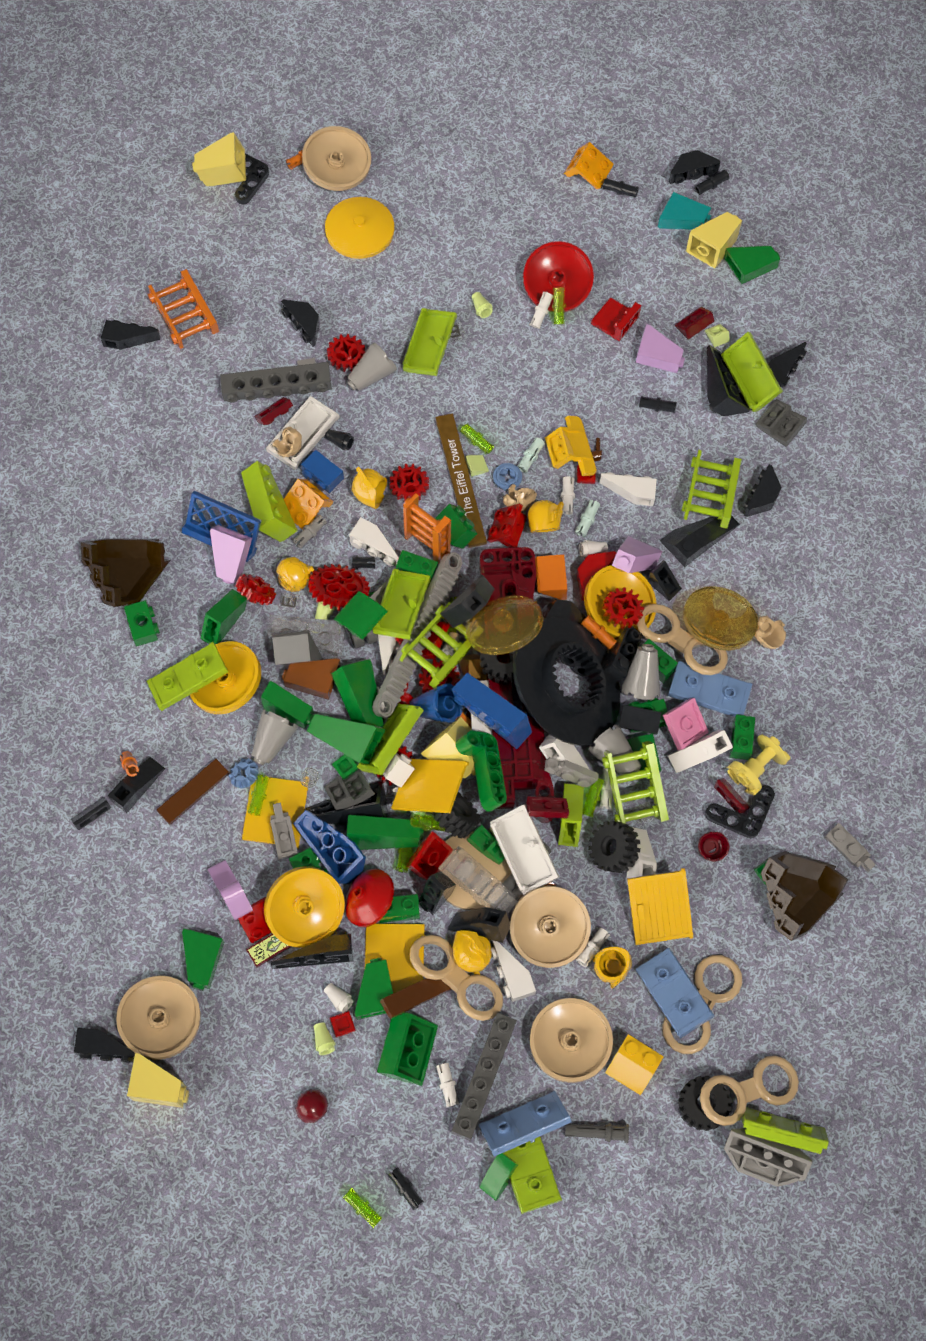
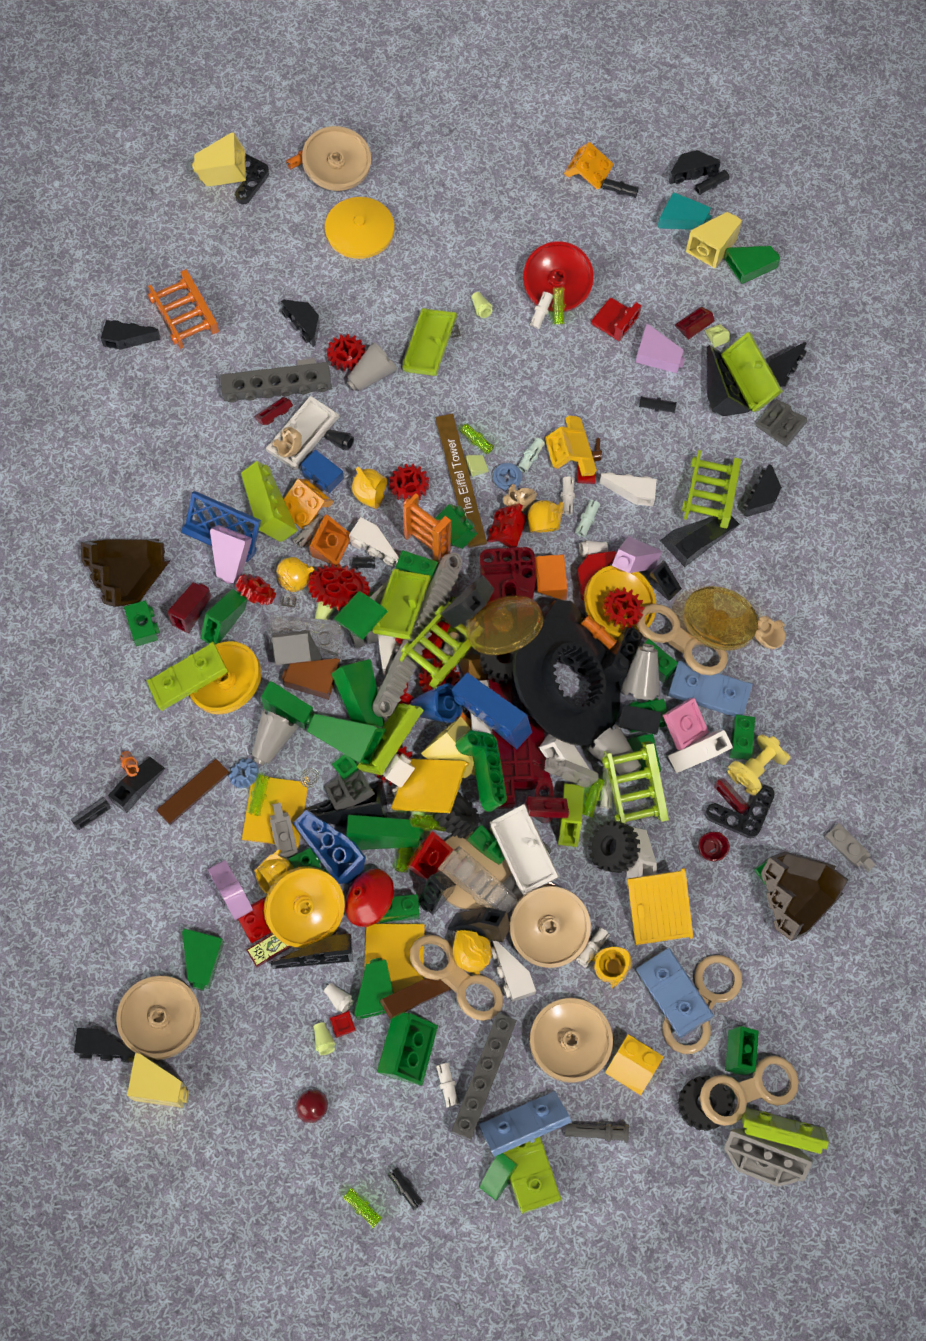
(189, 607): none -> dark red slope
(271, 870): none -> yellow helmet
(329, 541): none -> orange slope
(741, 1050): none -> green brick

